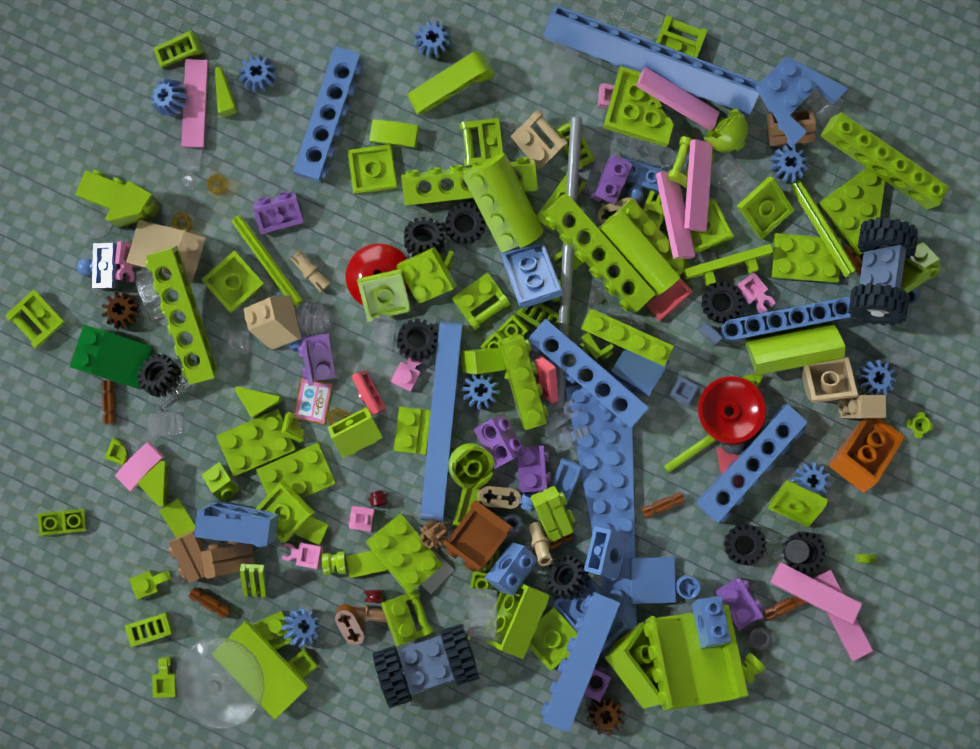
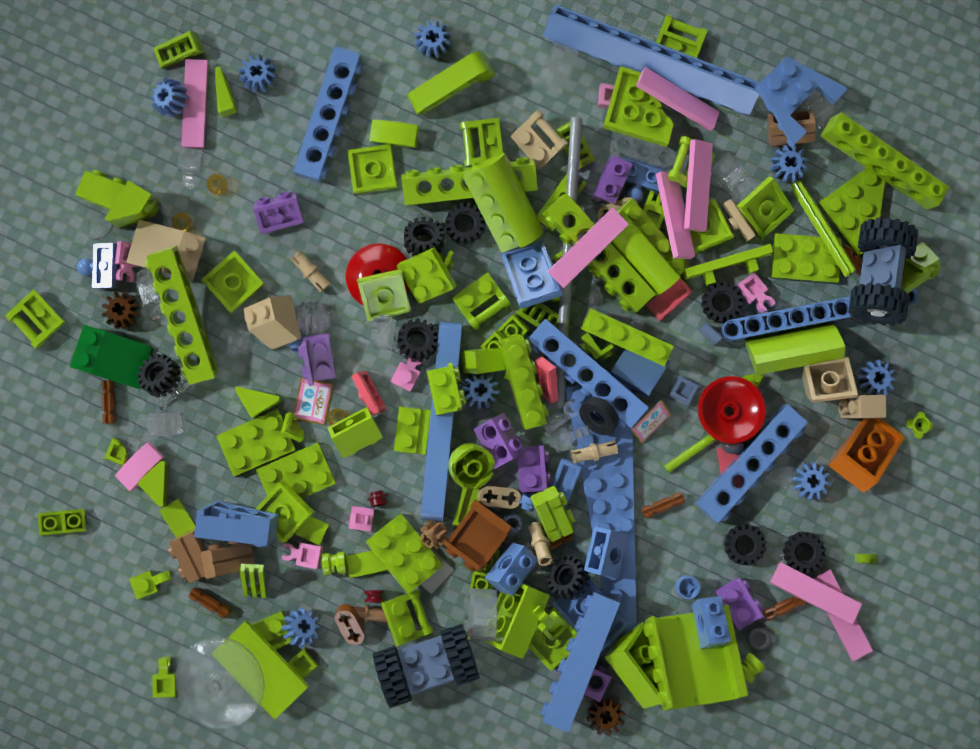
(166, 623): lime slope -> none
(220, 482): lime bracket -> none
(266, 259): lime axle -> none
(445, 389): none -> lime bracket
(550, 625): none -> lime plate
(588, 247): none -> bright pink tile
(594, 452): none -> tan pin
(605, 410): none -> black tyre
(651, 421): none -> sticker
(652, 580): medium blue tile -> none
(729, 133): lime cylinder -> none
(737, 220): none -> tan plate
(797, 503): lime plate -> none
(797, 551): flat silver tile -> none

